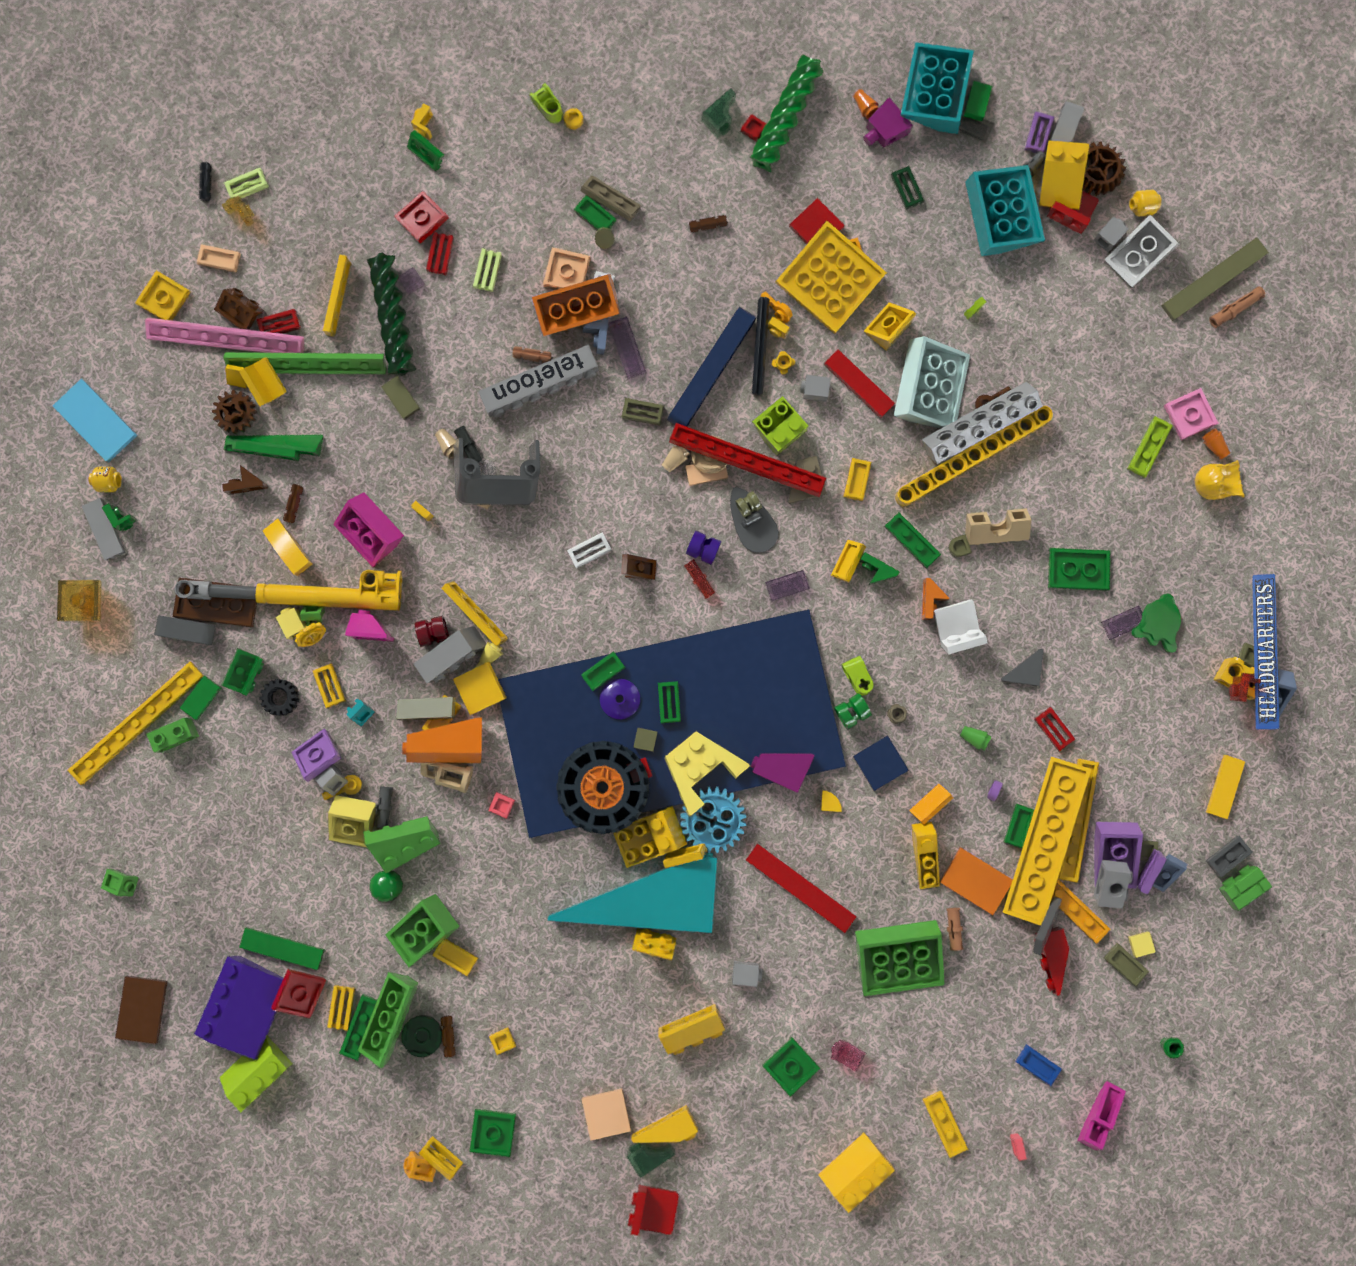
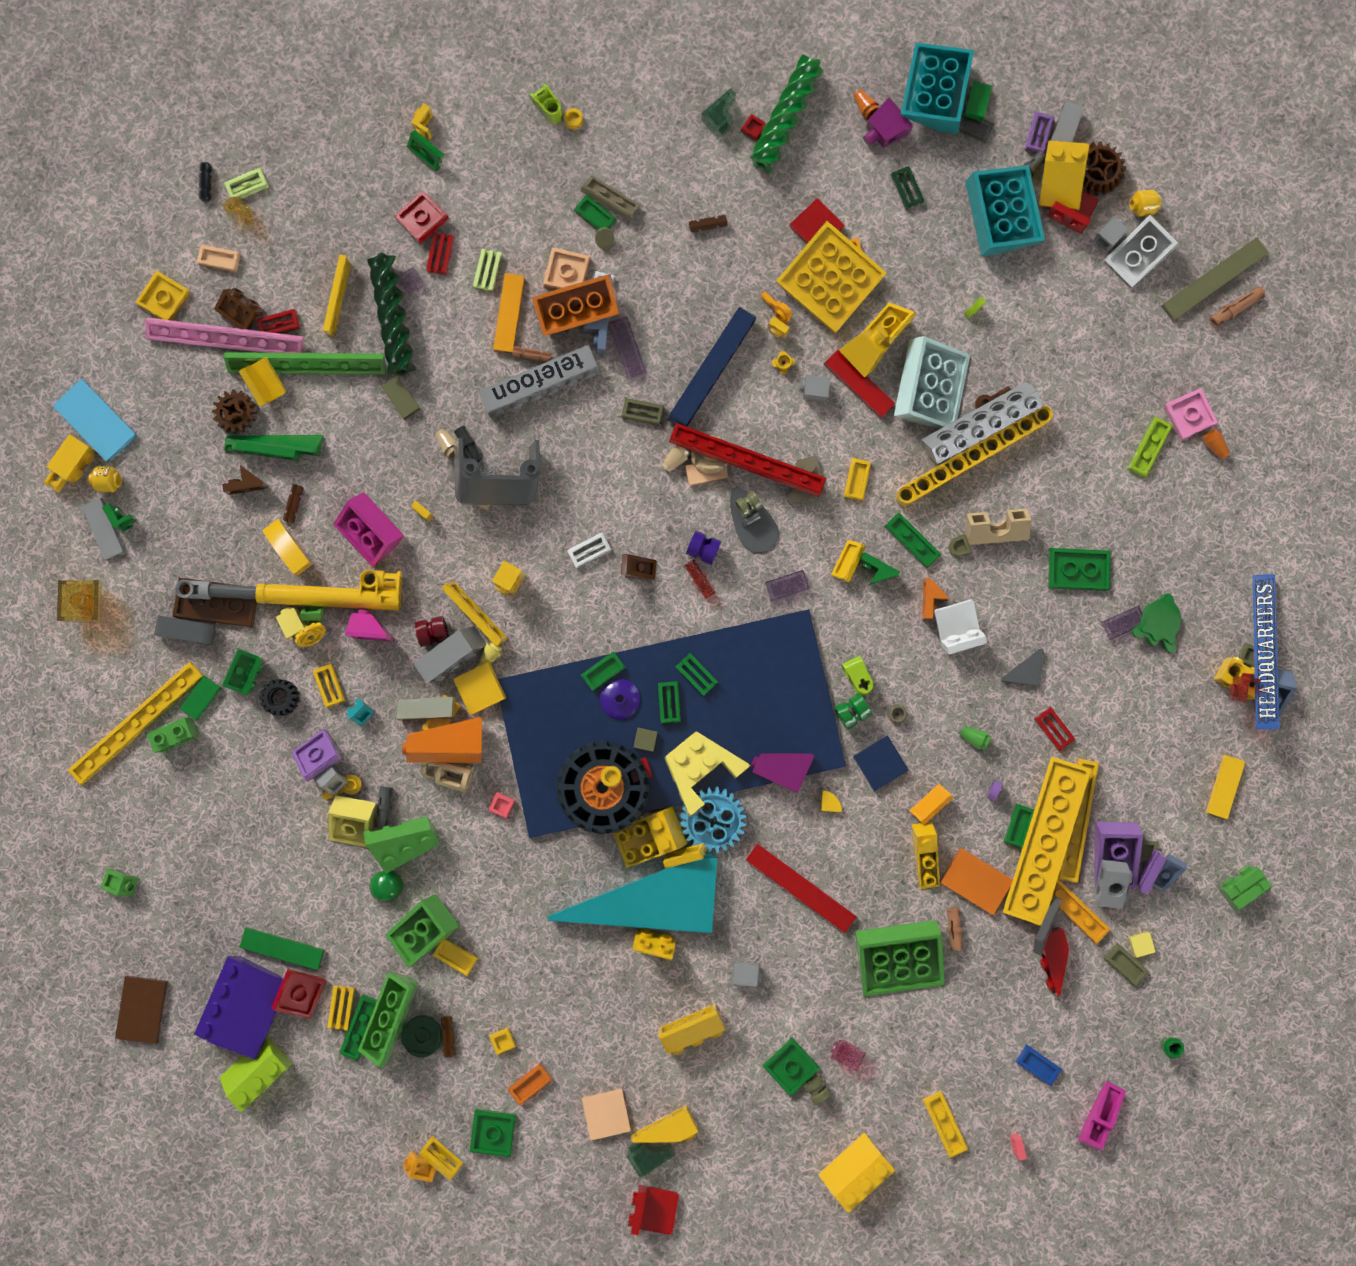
(68, 462): none -> yellow brick
(233, 376): yellow tile -> none
(508, 579): none -> yellow brick
(509, 313): none -> light orange tile
(530, 1084): none -> orange tile
(611, 776): none -> yellow tile
(687, 676): none -> green tile
(760, 346): black axle -> none
(780, 425): lime slope -> none
(817, 1089): none -> olive wheel
(866, 350): none -> yellow torso
(1219, 481): yellow piece -> none
(1229, 856): dark grey plate -> none

